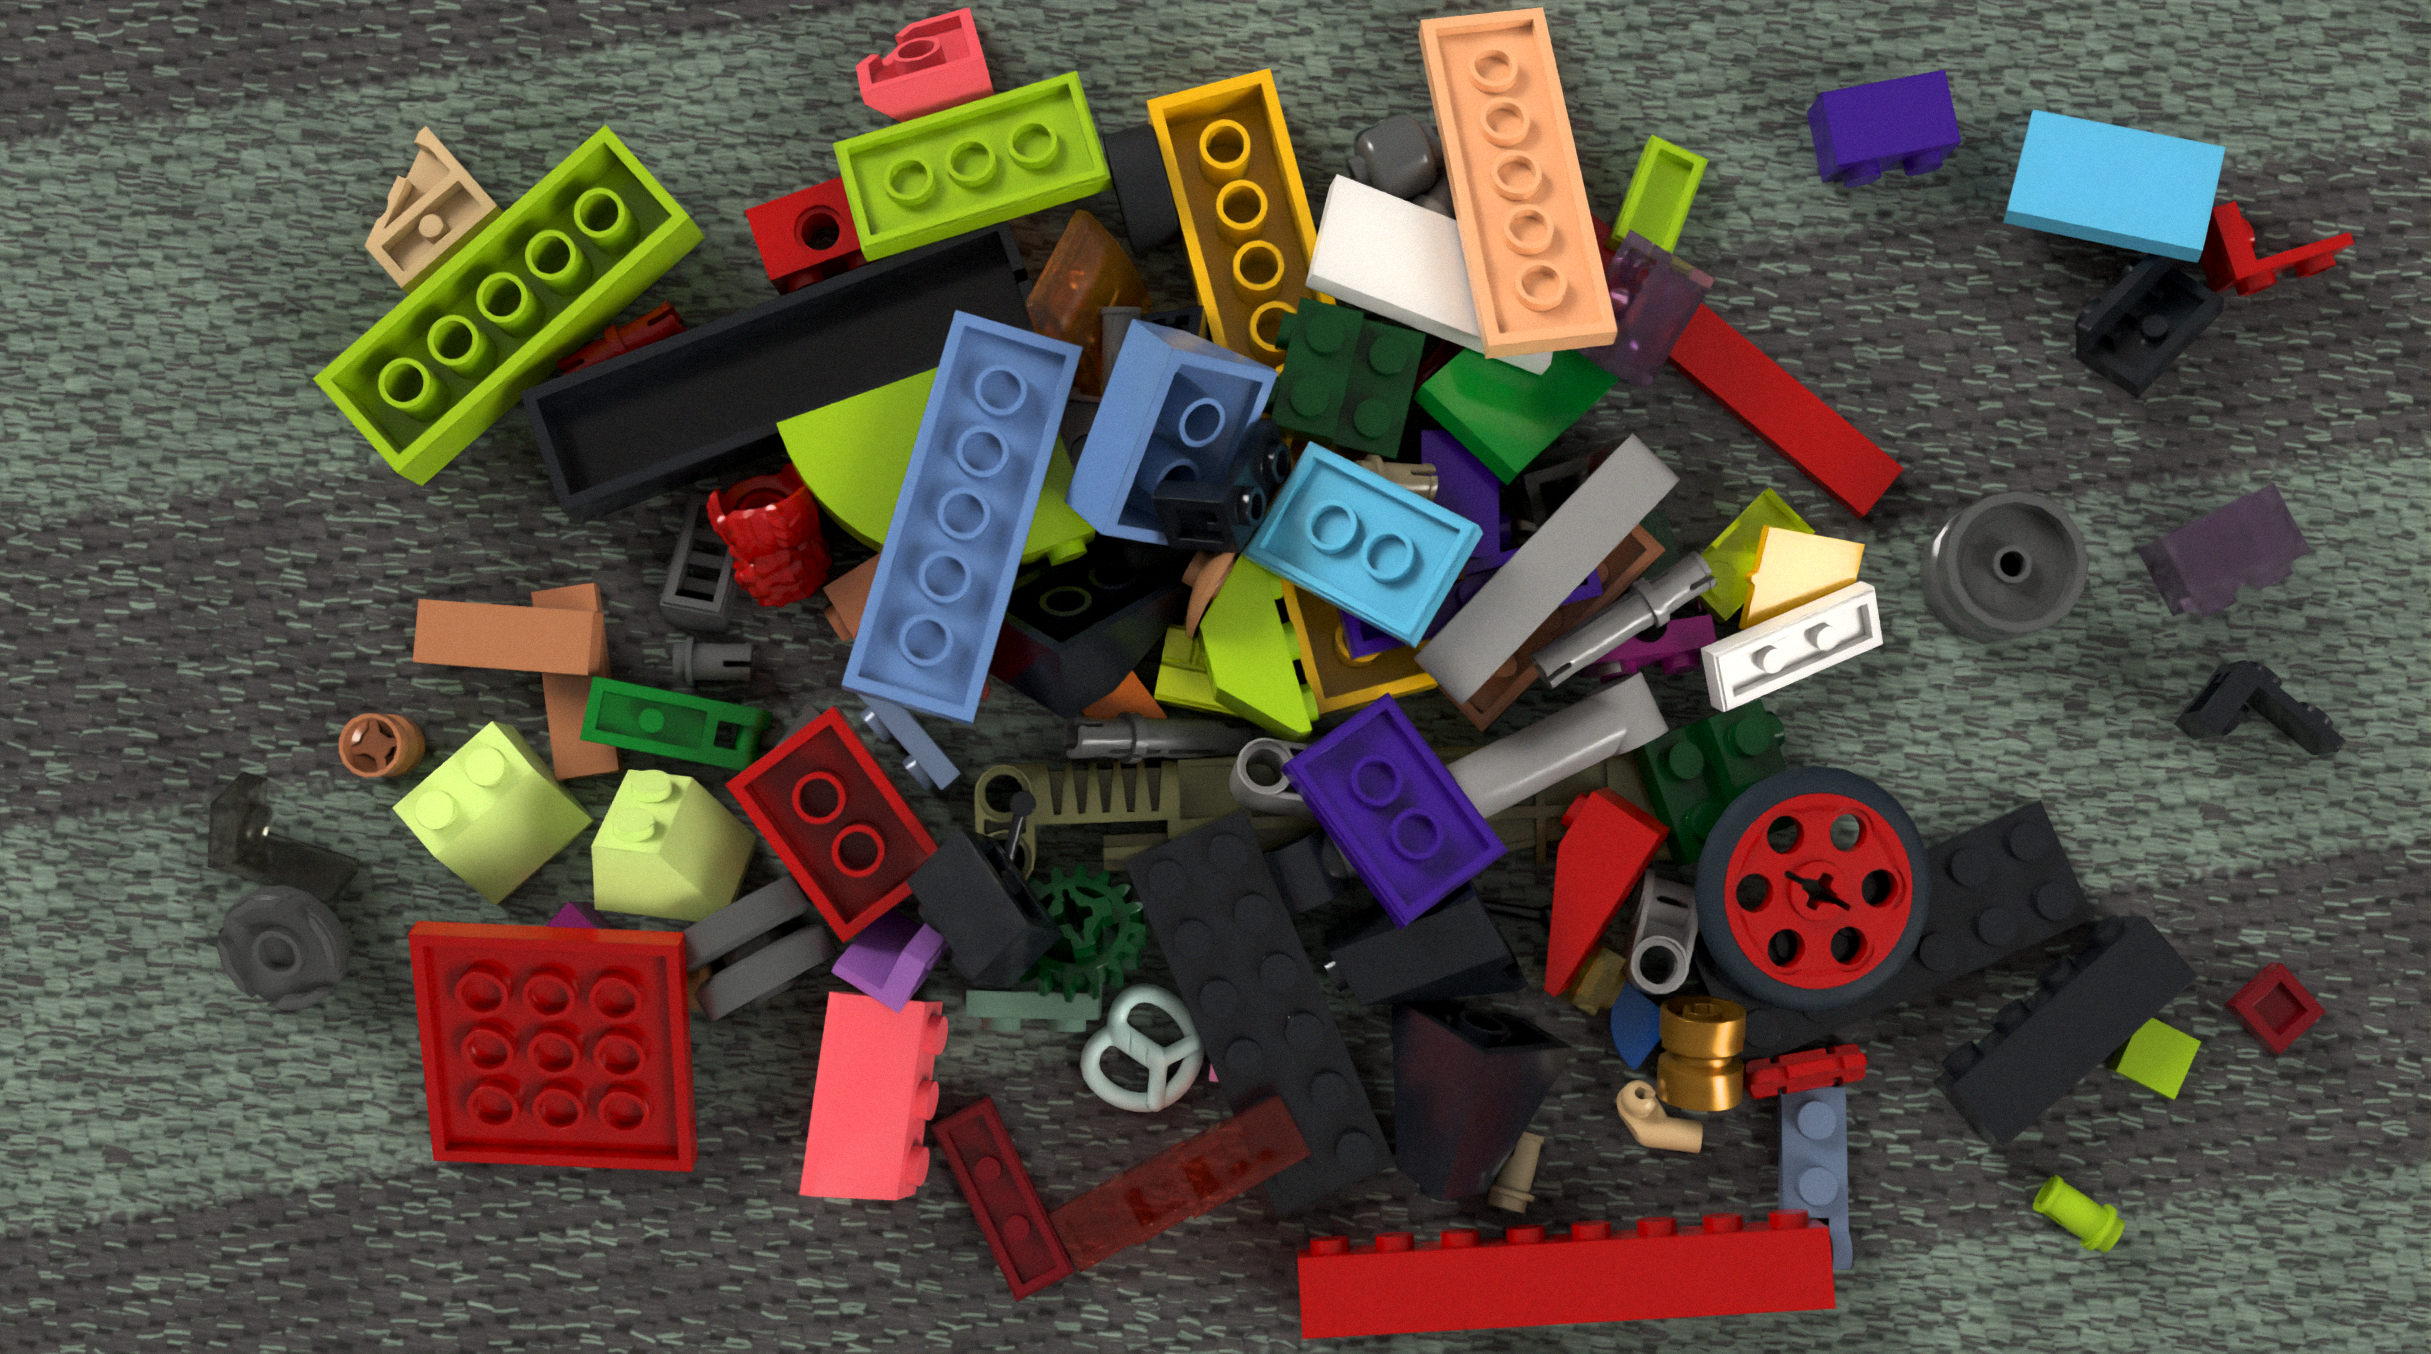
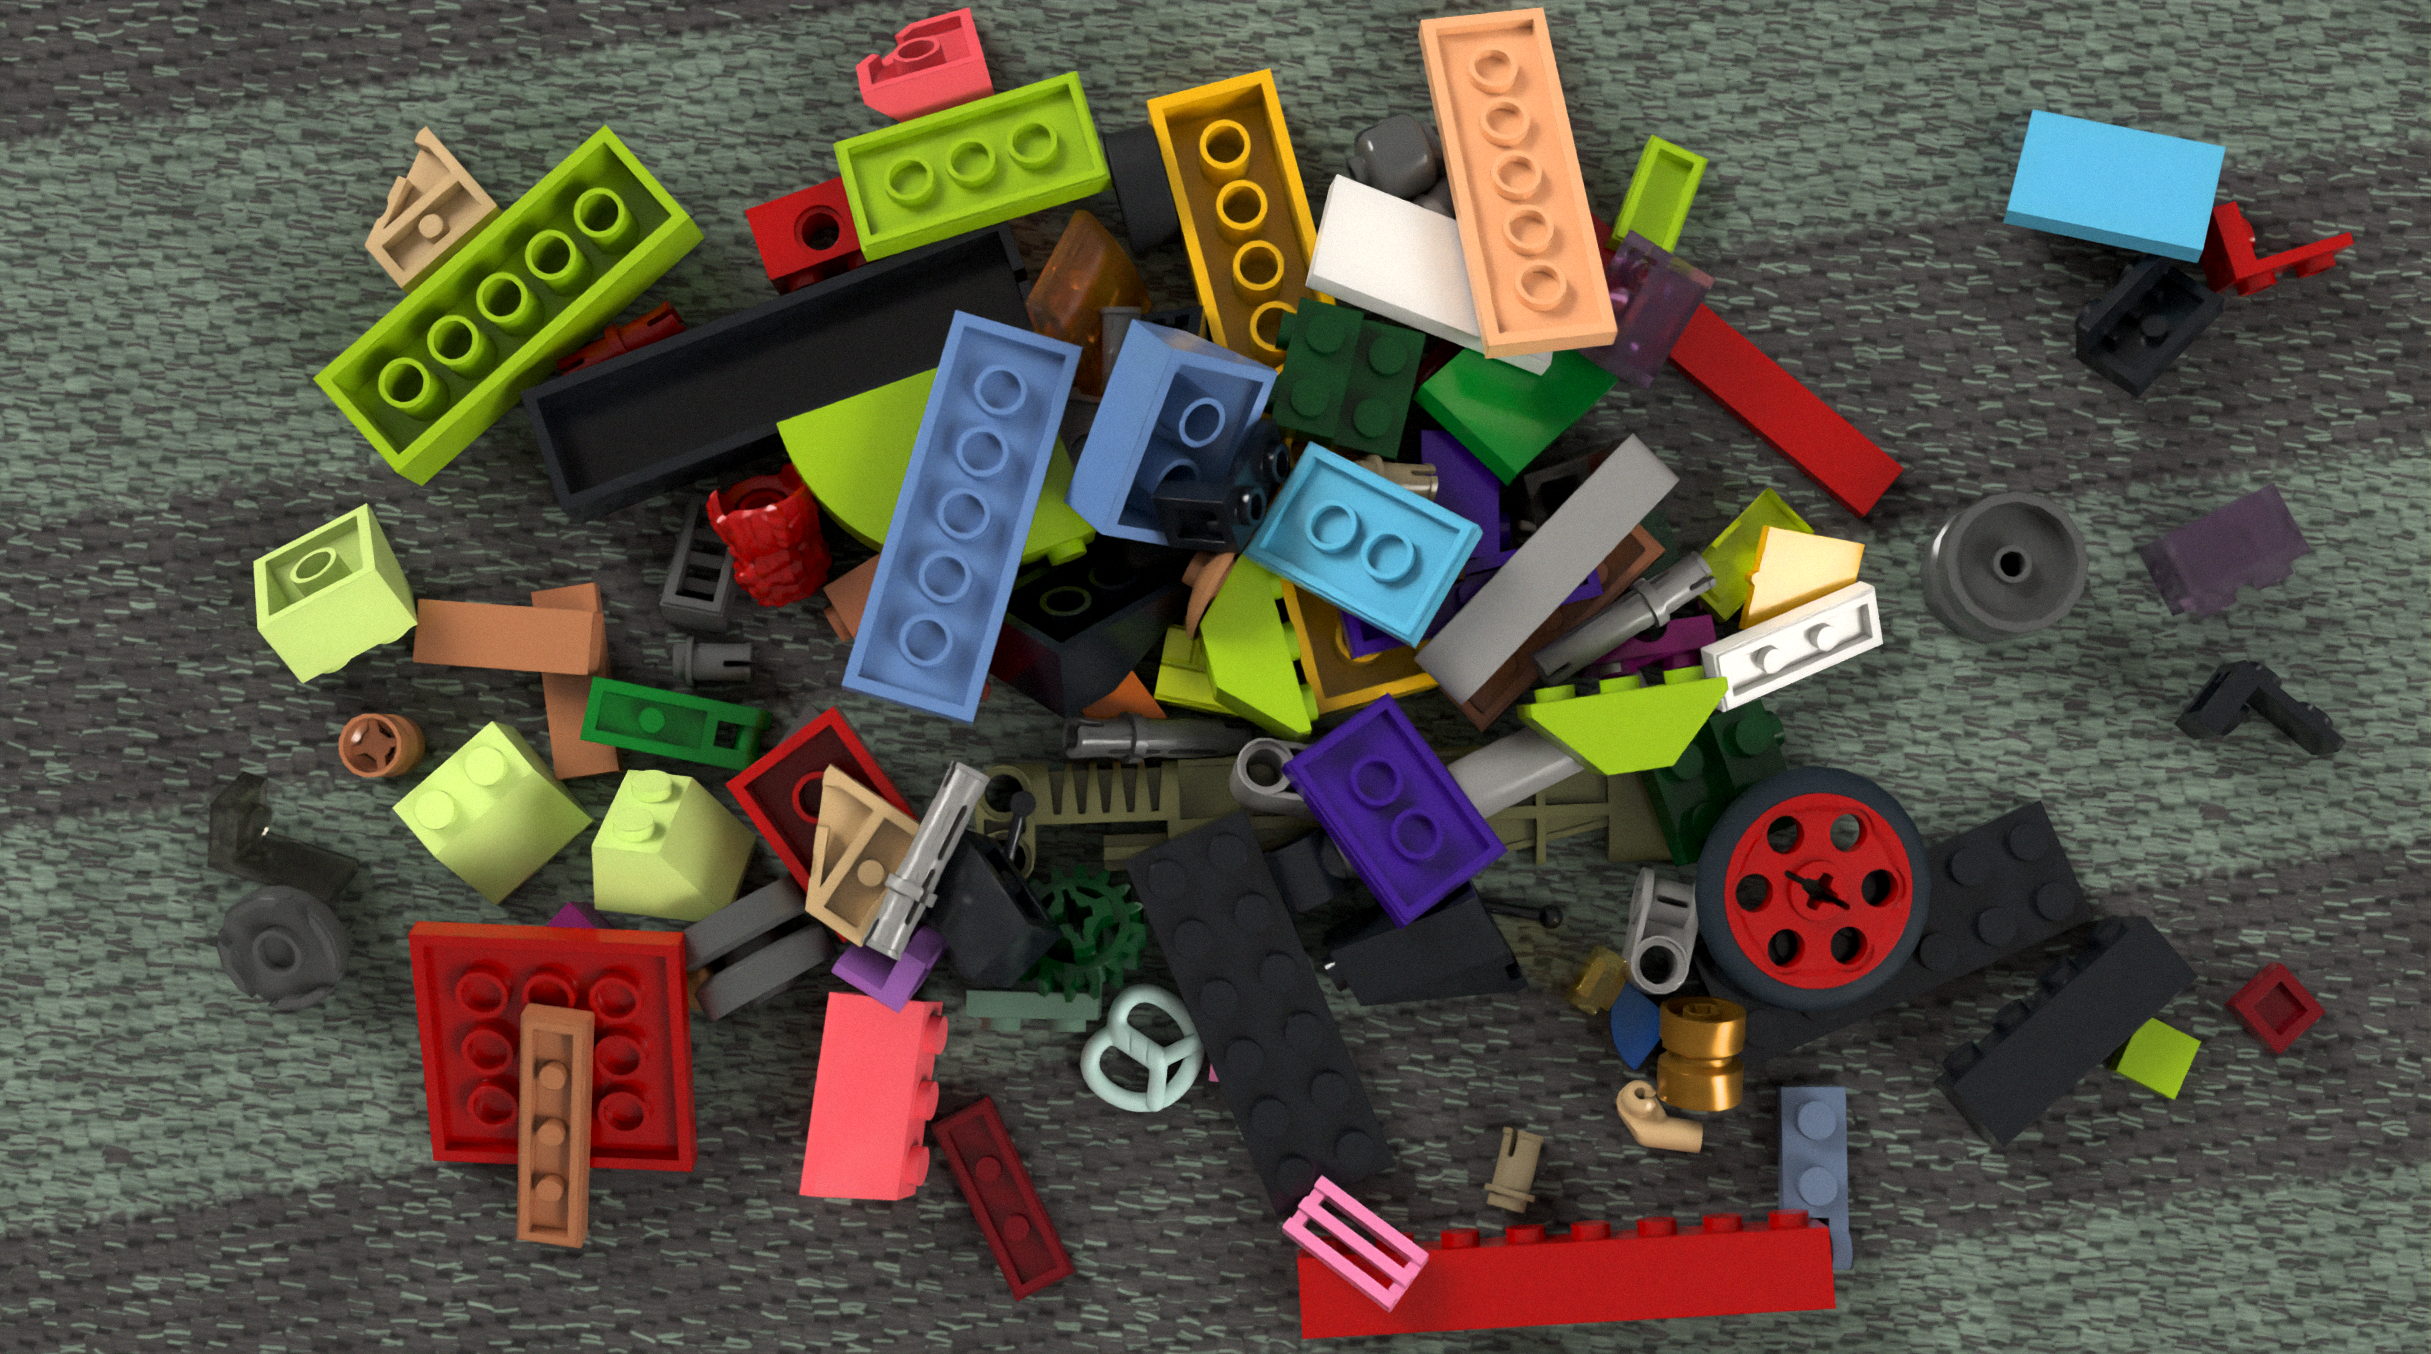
(332, 595): none -> yellowish green slope
(554, 1124): none -> nougat tile
(854, 851): none -> tan wing
(921, 869): none -> light grey pin
(927, 759): sand blue plate -> none
(1179, 1183): clear red slope -> none
(1310, 1209): none -> bright pink tile
(1465, 1092): black slope -> none
(1595, 873): red slope -> none
(1626, 724): none -> lime slope
(1804, 1071): red axle -> none
(1884, 128): dark purple brick -> none
(2091, 1222): lime pin -> none

